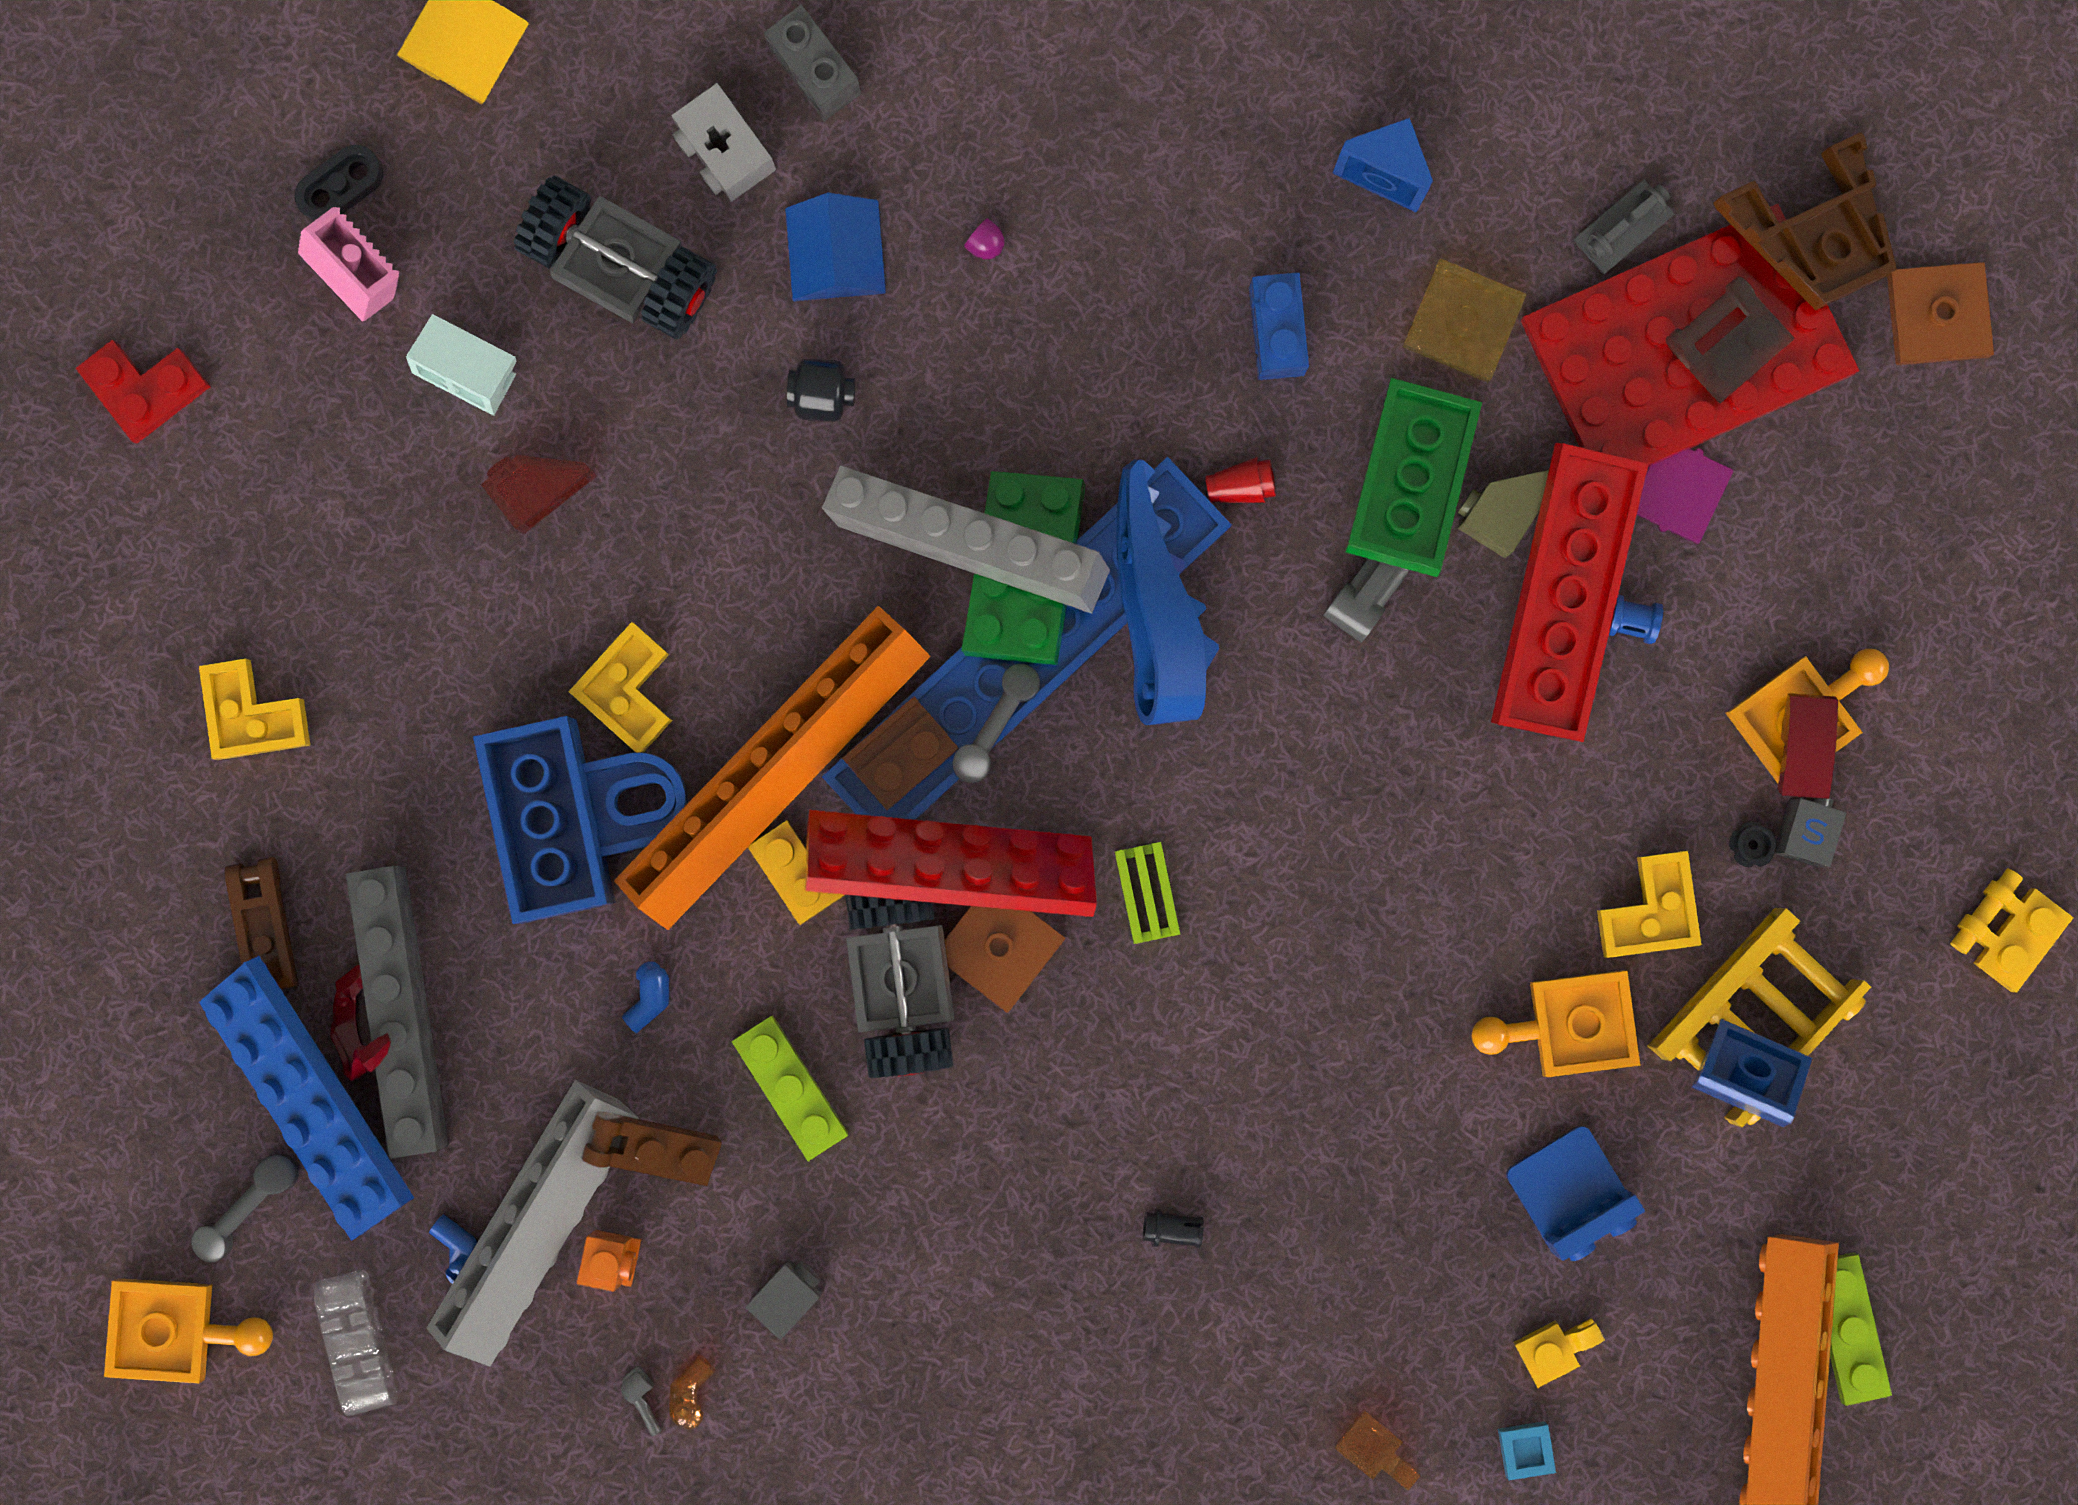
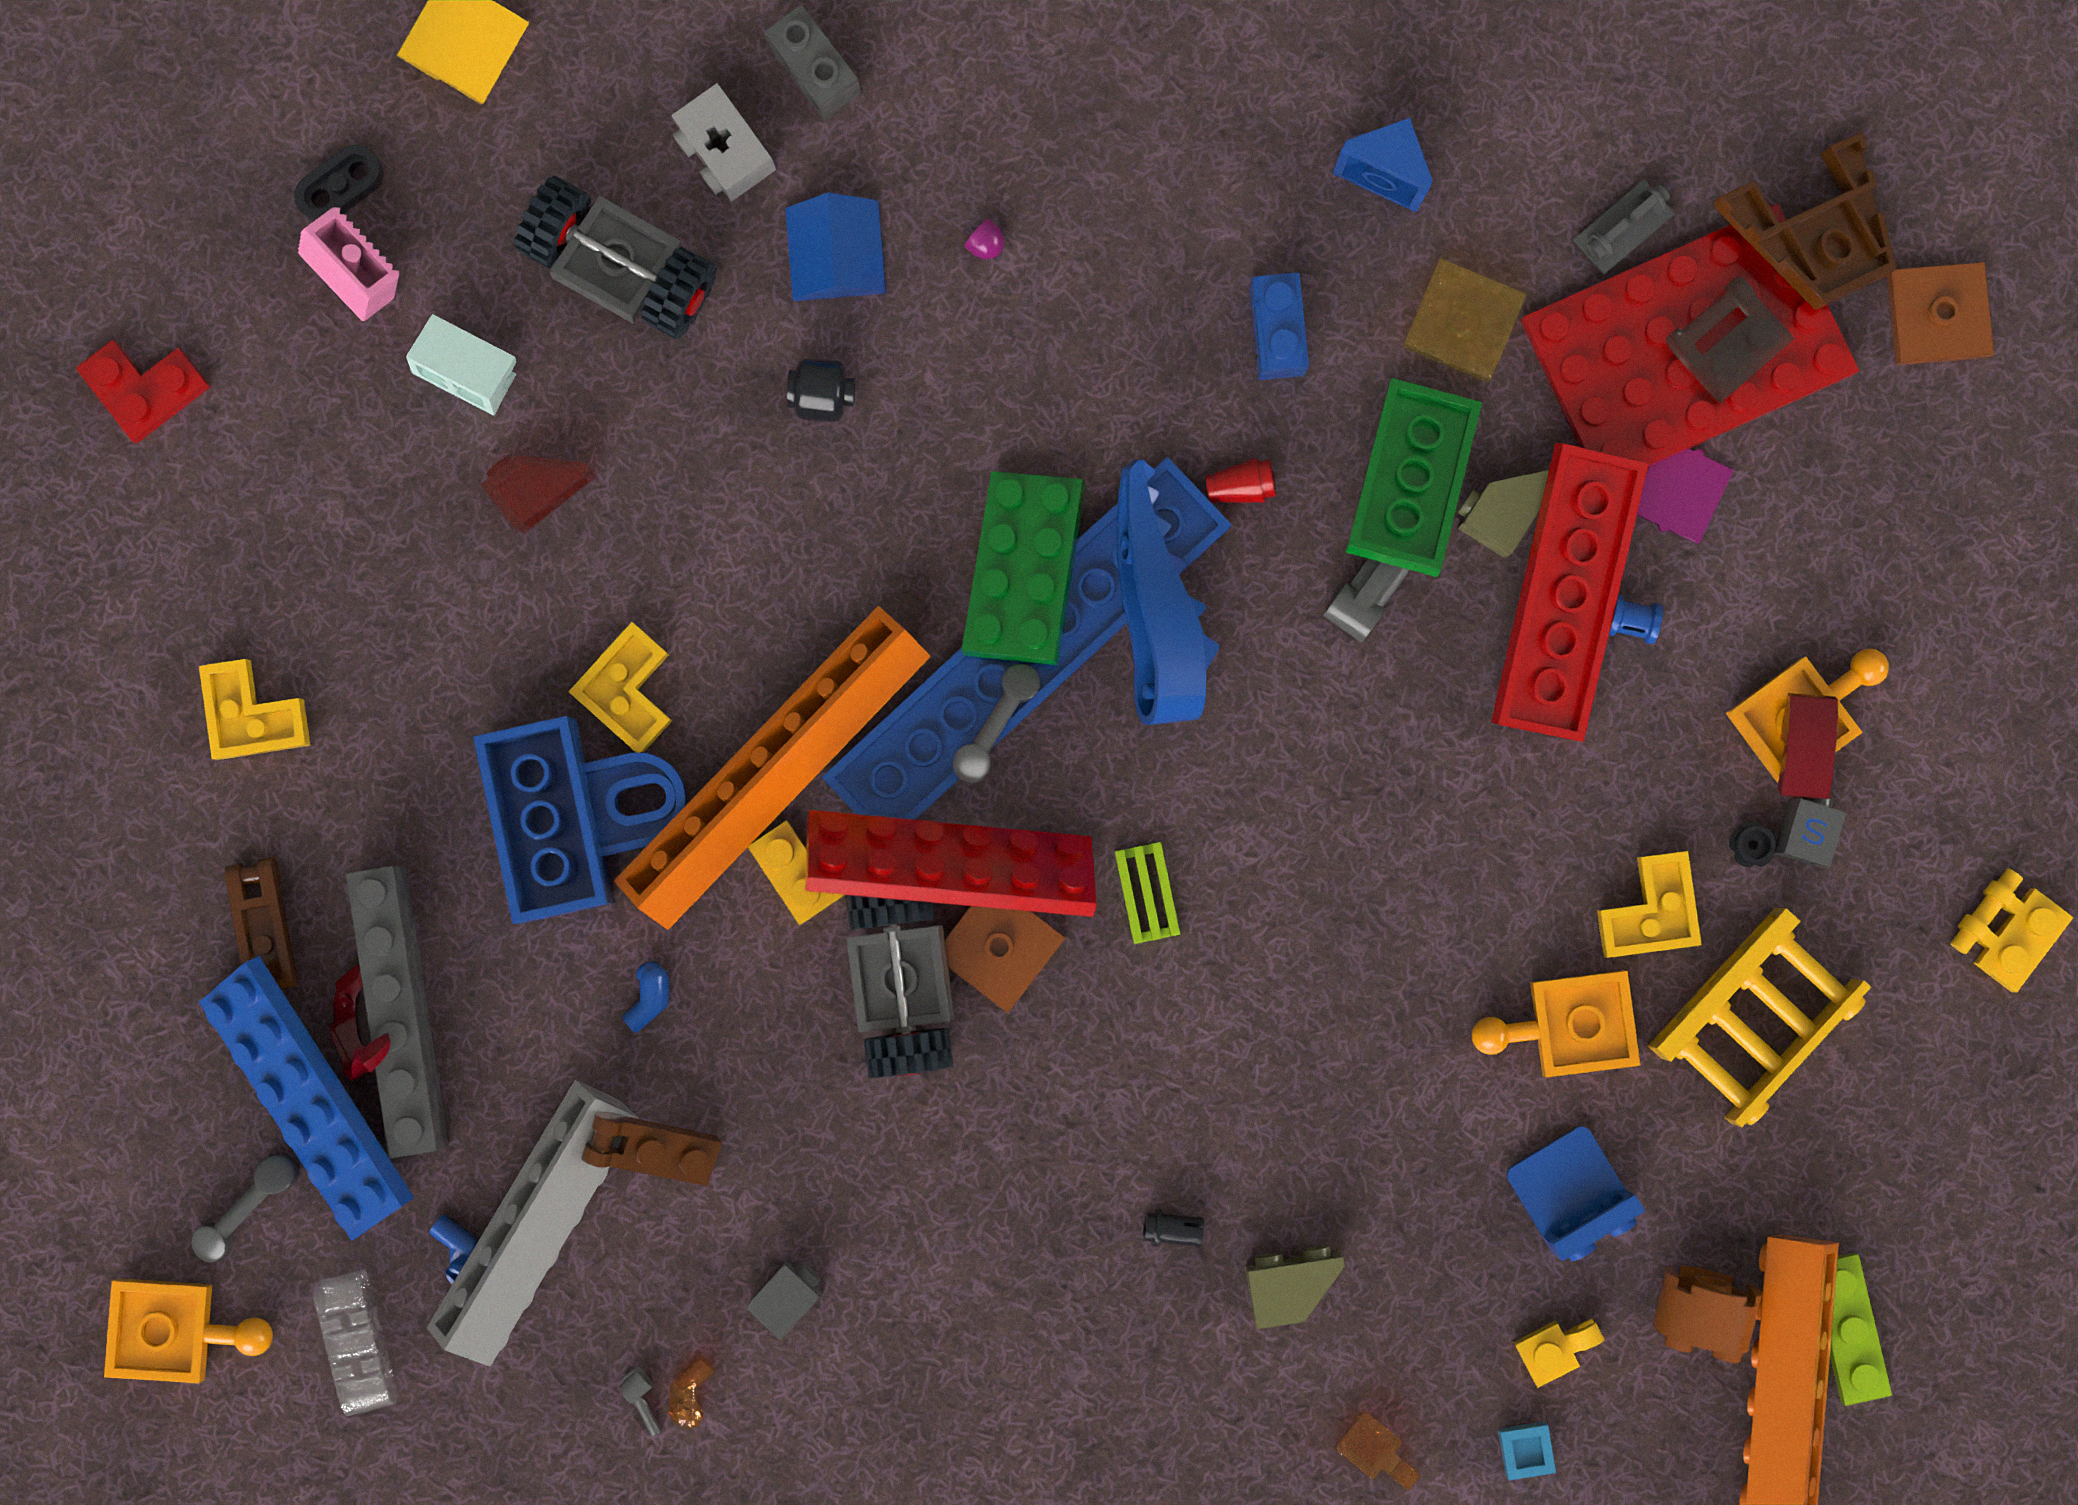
(608, 1260): orange brick -> none
(790, 1088): lime plate -> none
(900, 753): reddish brown plate -> none
(967, 539): light grey brick -> none
(1290, 1288): none -> olive slope
(1706, 1312): none -> dark orange brick
(1753, 1073): blue slope -> none

